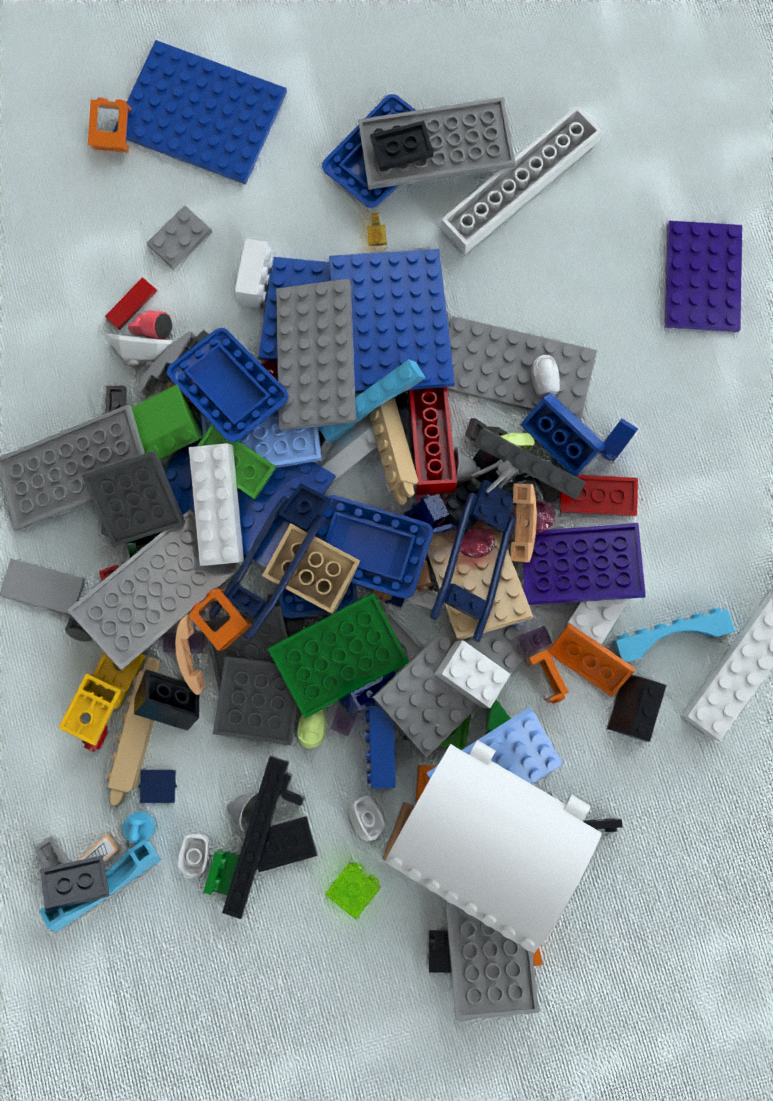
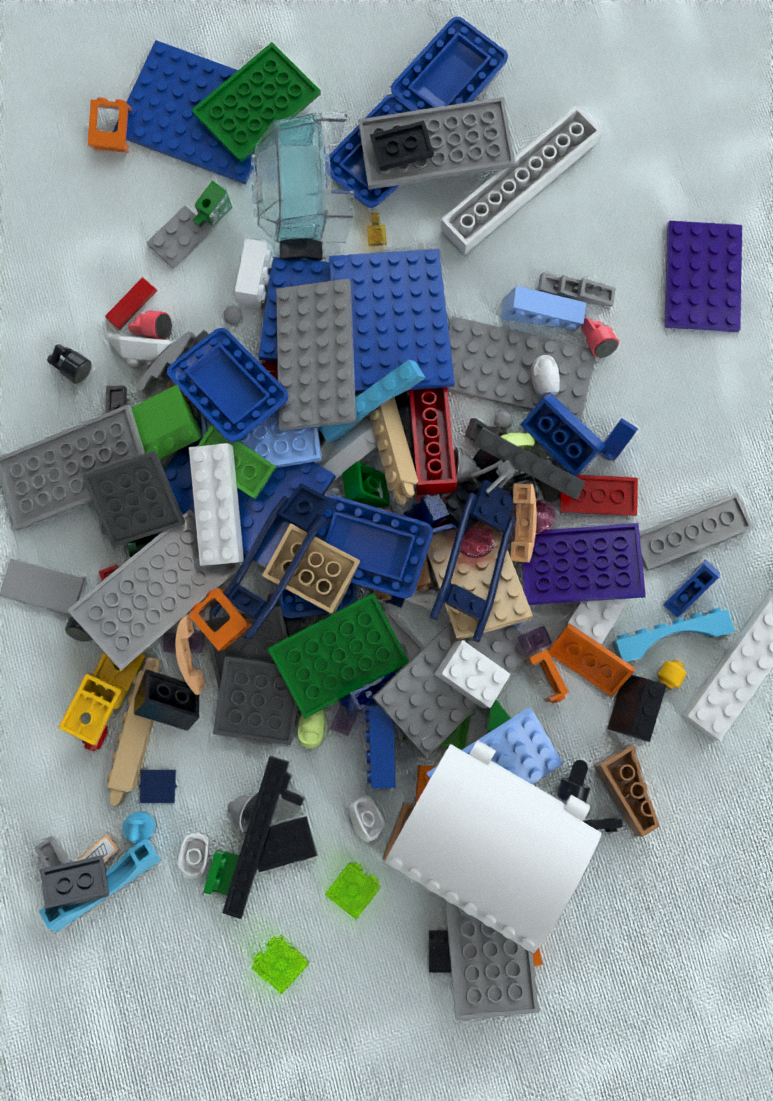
(74, 366): none -> black piece
(212, 205): none -> green torso
(232, 315): none -> light grey tile
(253, 97): none -> green plate
(279, 963): none -> clear neon green plate
(295, 180): none -> clear windscreen
(301, 248): none -> black slope
(366, 485): none -> green slope
(450, 68): none -> blue wedge
(503, 419): none -> light grey tile
(542, 309): none -> light blue wedge
(575, 784): none -> black piece
(580, 290): none -> light grey slope
(600, 338): none -> coral piece
(626, 786): none -> medium nougat wedge
(671, 674): none -> yellow head
(692, 588): none -> blue slope
(693, 531): none -> light grey plate

